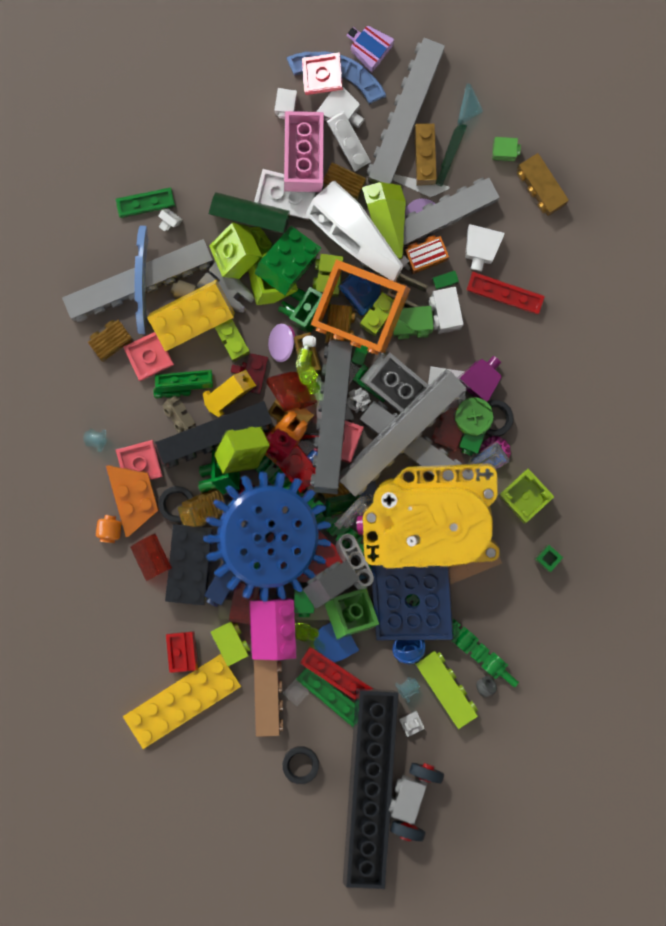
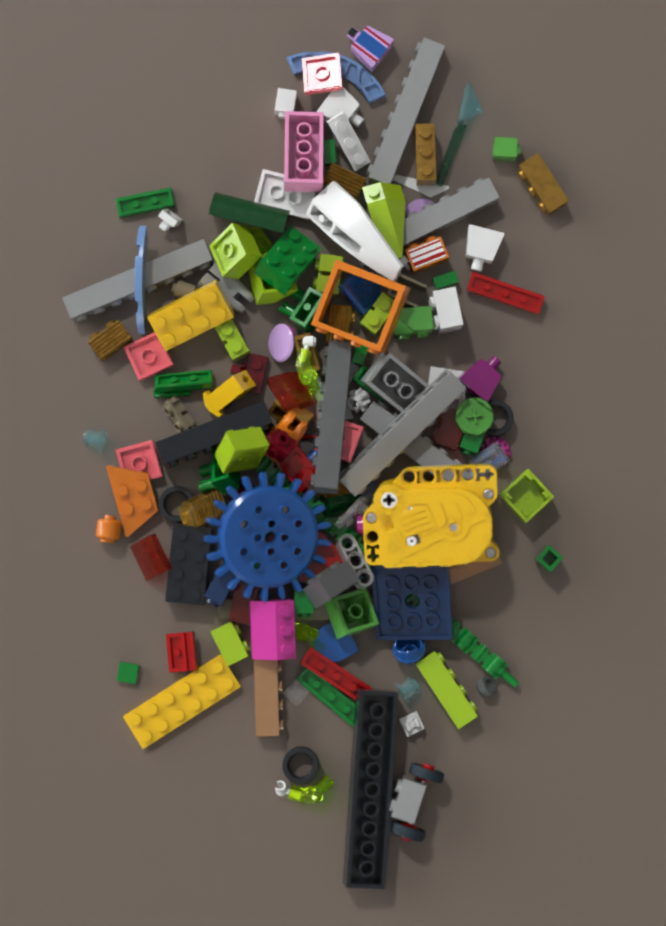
(128, 672): none -> green tile
(306, 795): none -> clear neon green arm
(329, 152): none -> green piece

